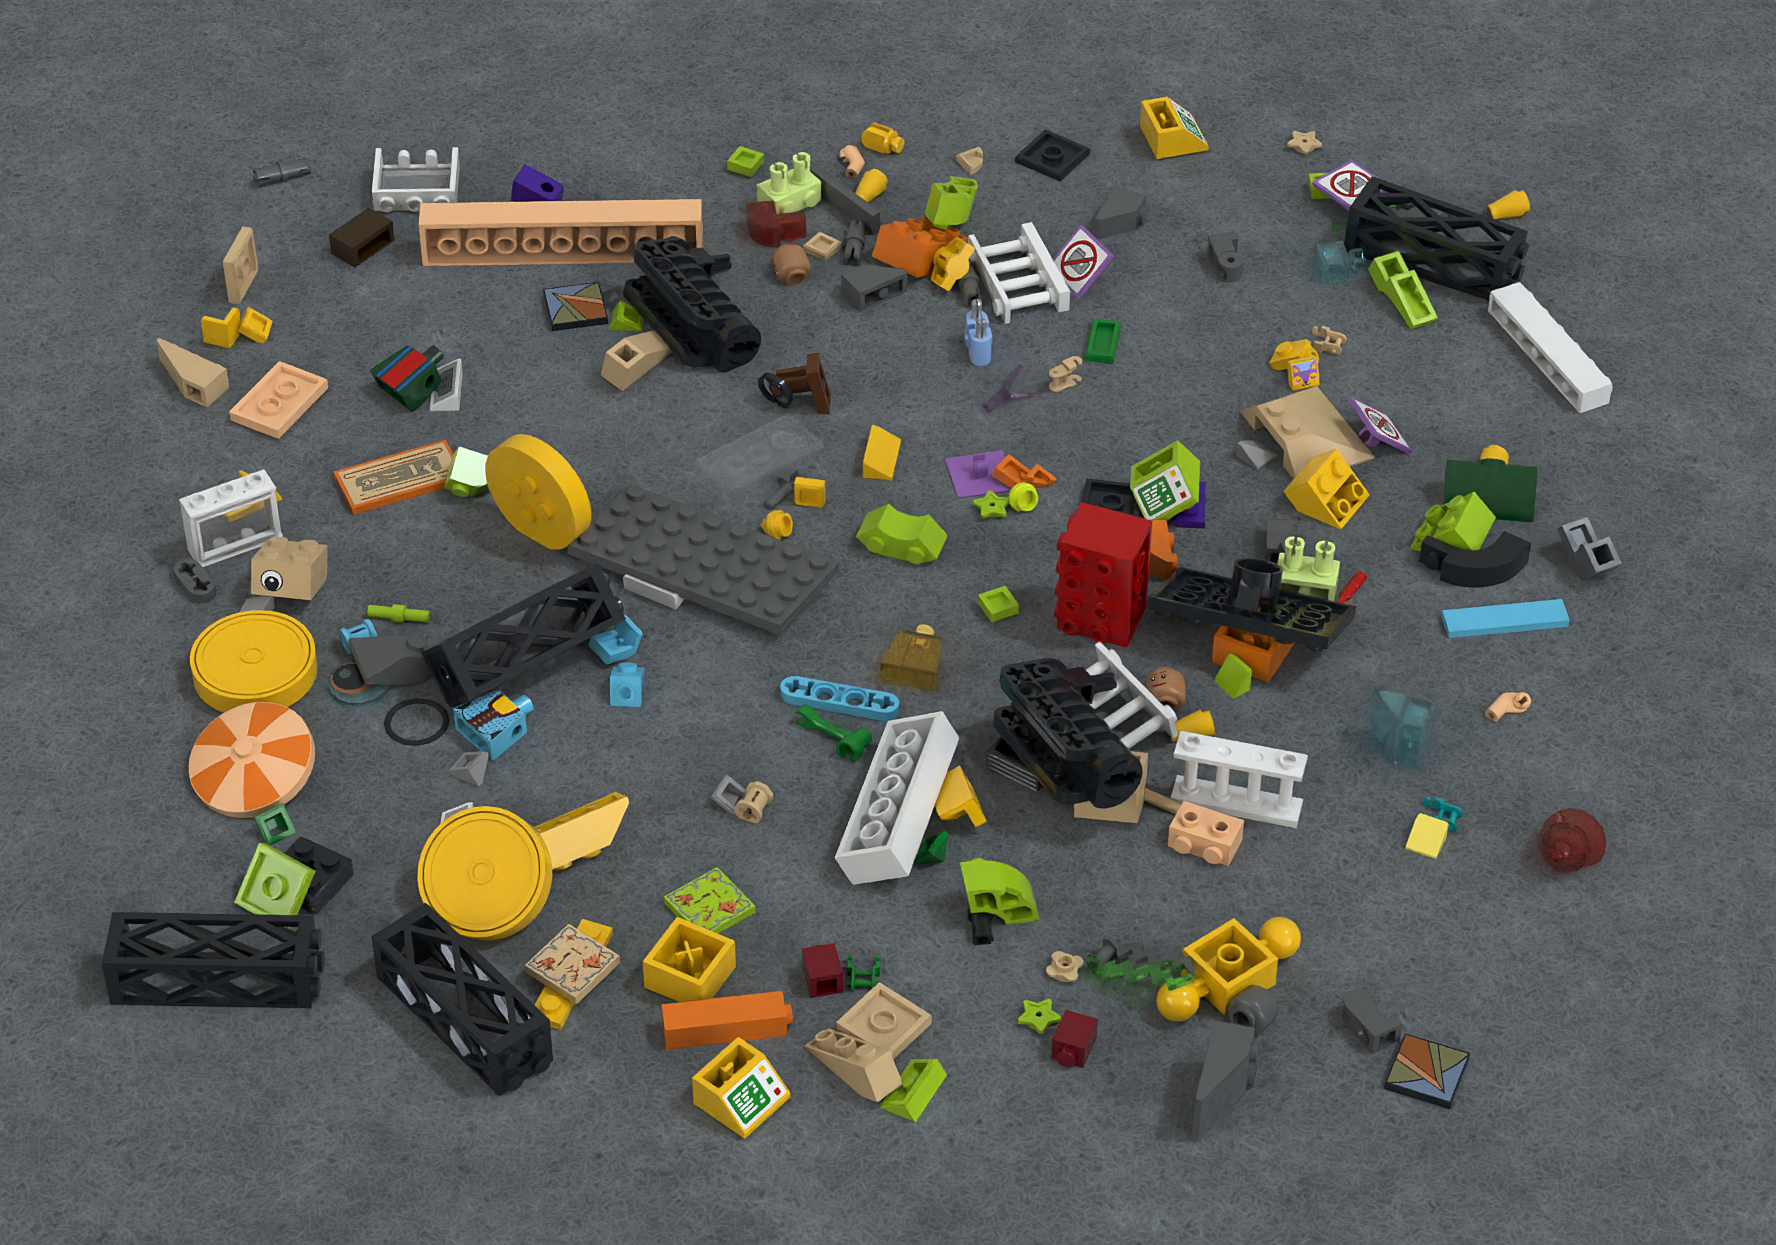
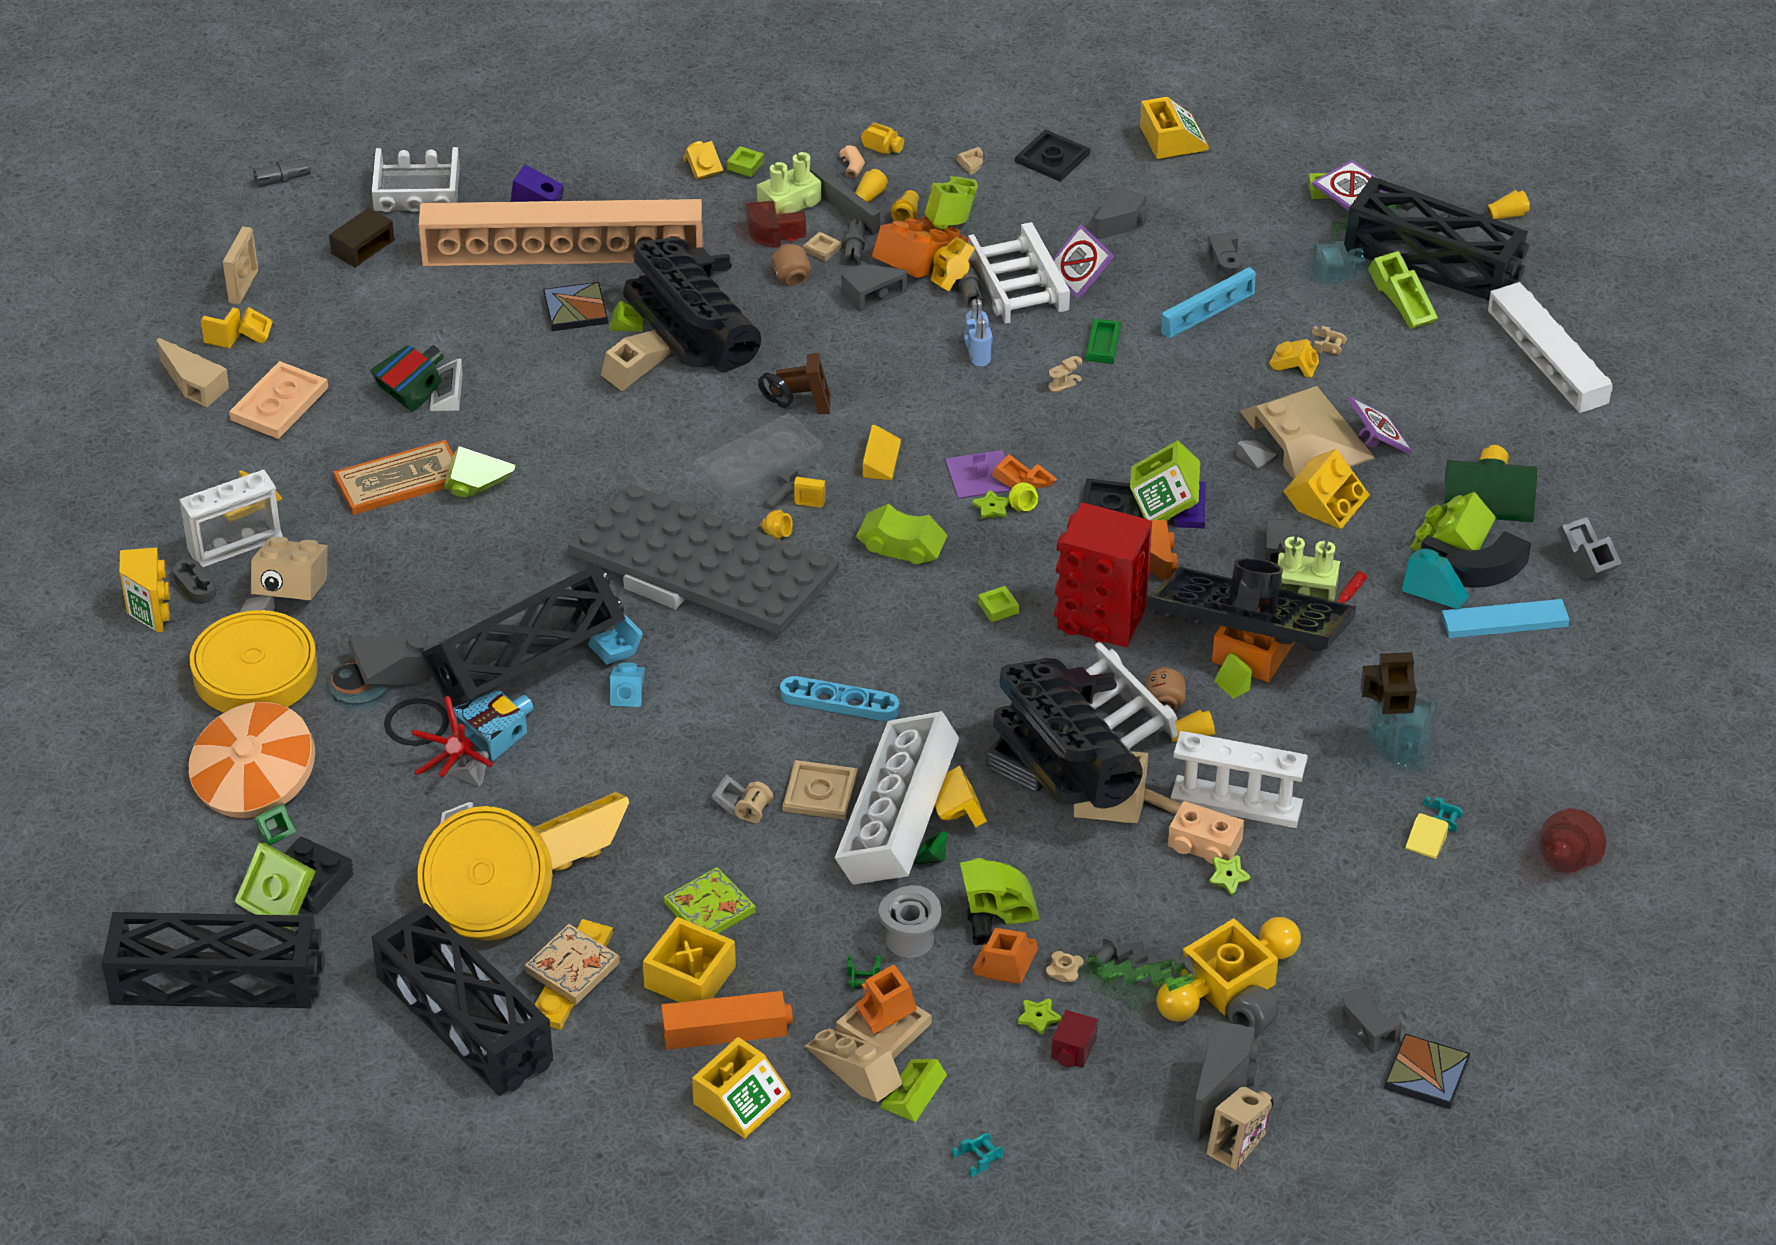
(144, 586): none -> yellow slope
(366, 629): medium azure bush -> none
(398, 613): lime bar -> none
(455, 745): none -> red plant
(538, 491): yellow brick -> none
(703, 159): none -> yellow bracket
(820, 789): none -> tan tile
(822, 970): dark red brick -> none
(850, 743): green brick -> none
(885, 999): none -> orange brick
(905, 207): none -> yellow cone
(910, 919): none -> light grey piece
(913, 659): clear yellow torso -> none
(973, 1145): none -> teal piece
(1003, 395): clear purple plant -> none
(1006, 956): none -> orange brick
(1208, 303): none -> medium azure tile
(1222, 879): none -> lime plate
(1251, 1113): none -> tan torso
(1303, 373): yellow tile -> none
(1307, 146): tan plate -> none
(1391, 683): none -> dark brown brick
(1434, 579): none -> teal slope
(1508, 703): light nougat arm -> none

